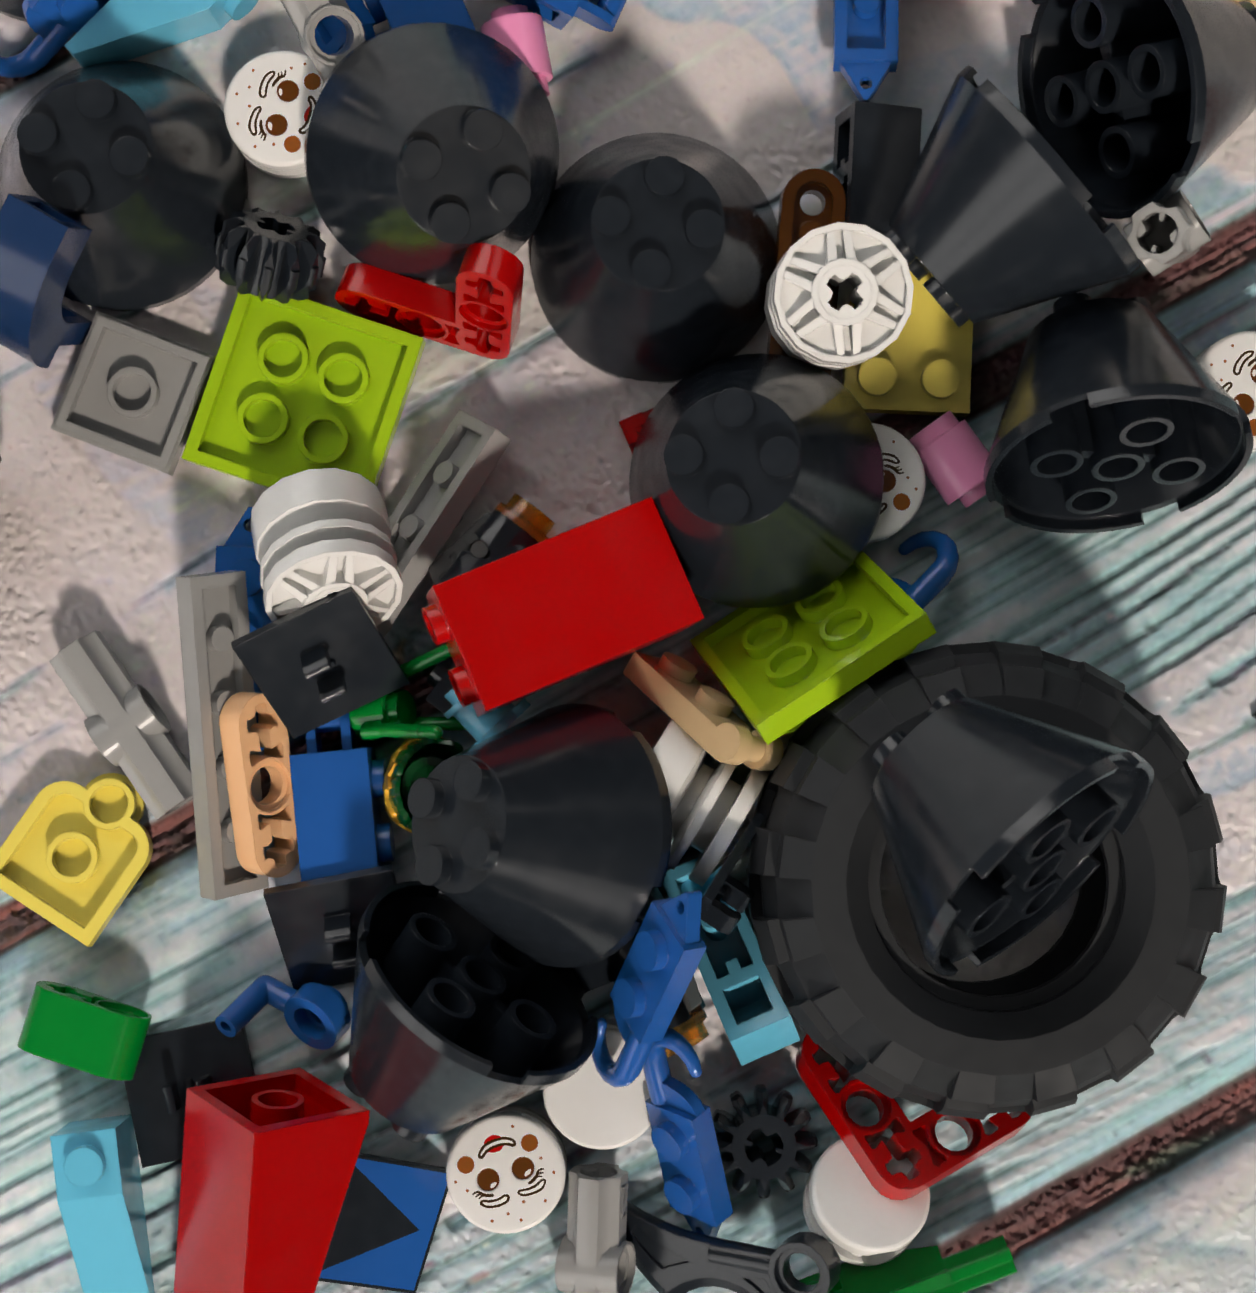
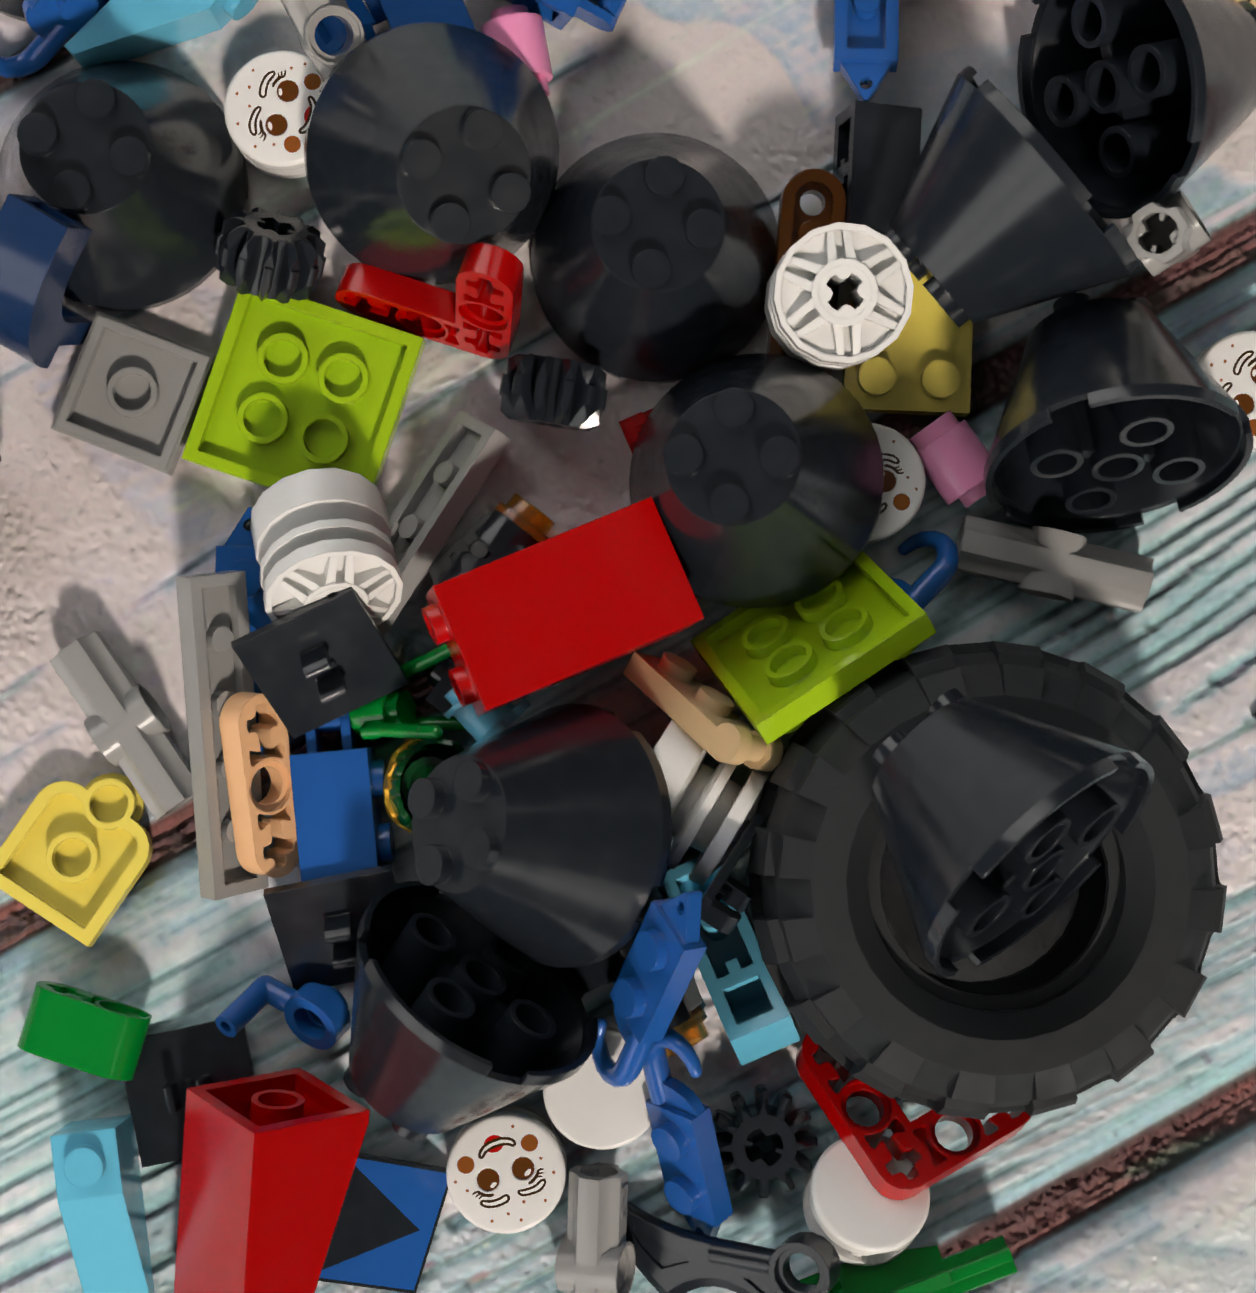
(553, 392): none -> black gear
(1053, 564): none -> light grey piece

